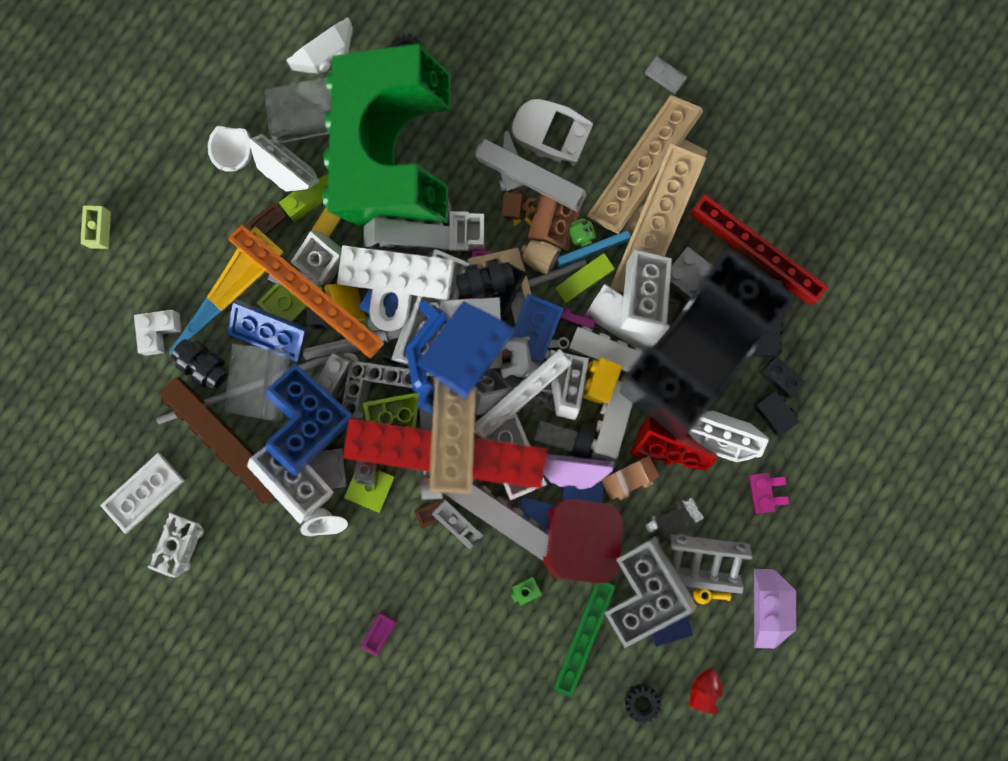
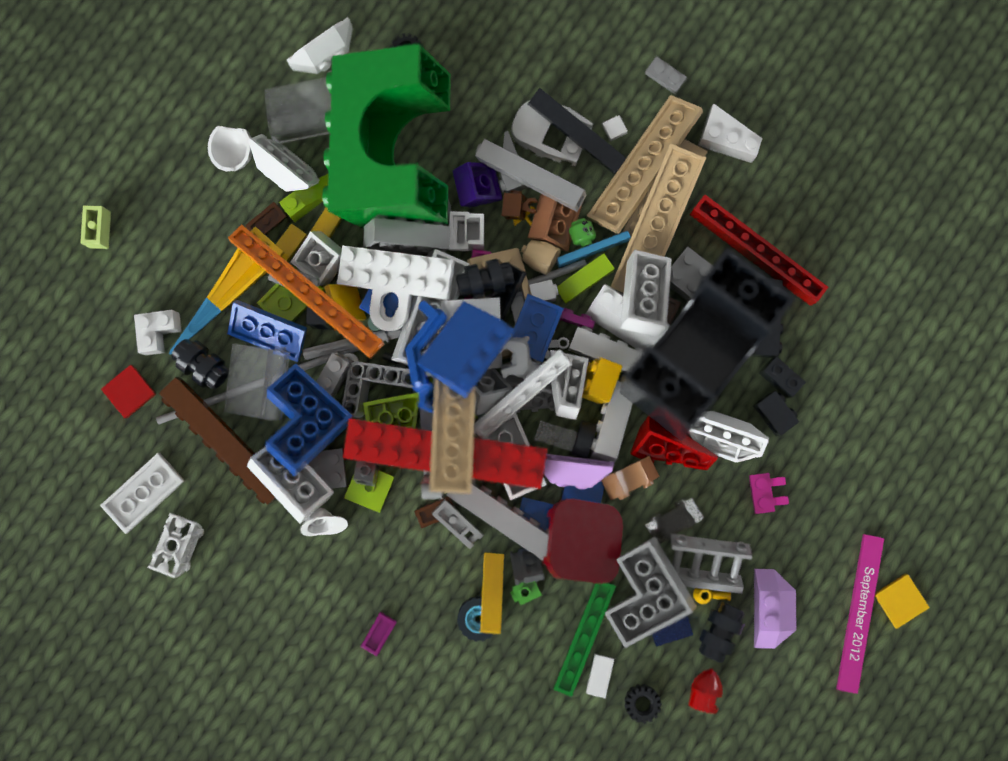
(128, 391): none -> red tile
(291, 241): none -> yellow tile
(467, 622): none -> black wheel
(476, 184): none -> dark purple slope
(492, 593): none -> yellow tile
(526, 566): none -> dark grey plate
(544, 290): none -> white brick
(576, 131): none -> black tile
(599, 675): none -> white tile
(614, 128): none -> white tile
(717, 640): none -> black piece
(729, 136): none -> white wedge
(860, 614): none -> dark pink tile
(901, 600): none -> yellow tile

